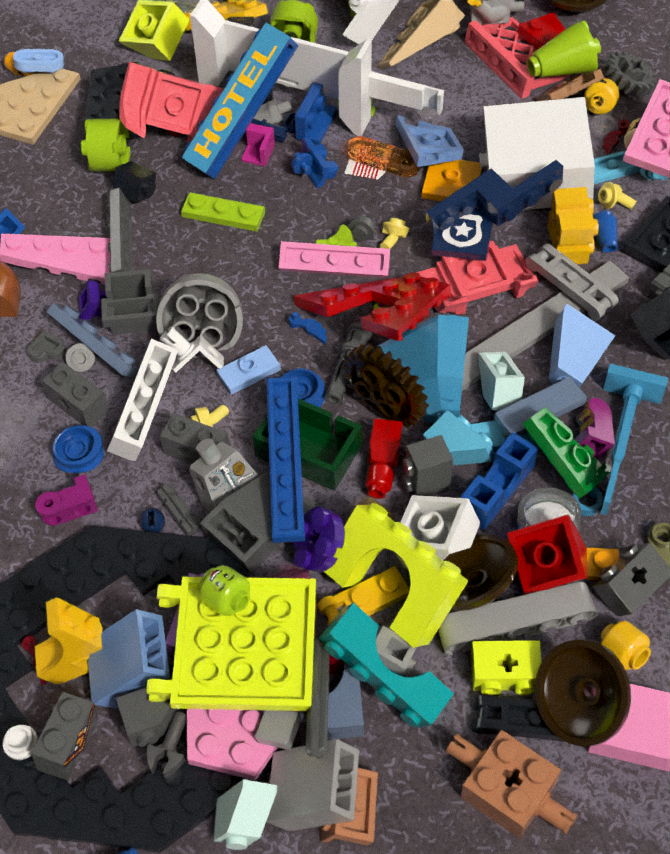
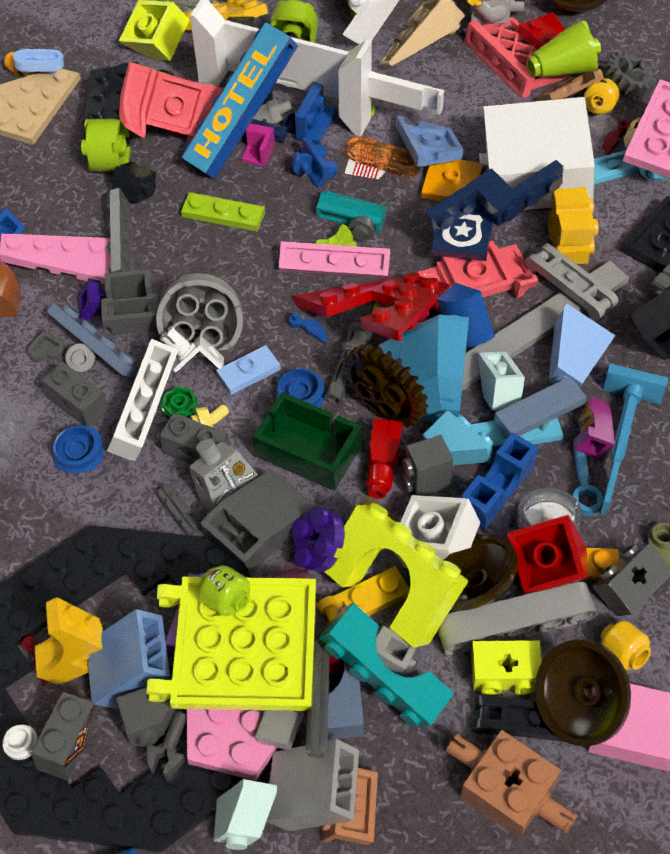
(67, 504): magenta leg -> none
(158, 520): dark blue hinge -> none
(179, 396): none -> green plate
(285, 460): blue tile -> none
(345, 208): none -> teal piece
(394, 229): light yellow plate -> none
(468, 302): none -> blue brick
(570, 459): green wing -> none
(607, 231): blue cone -> none
(612, 193): light yellow plate -> none

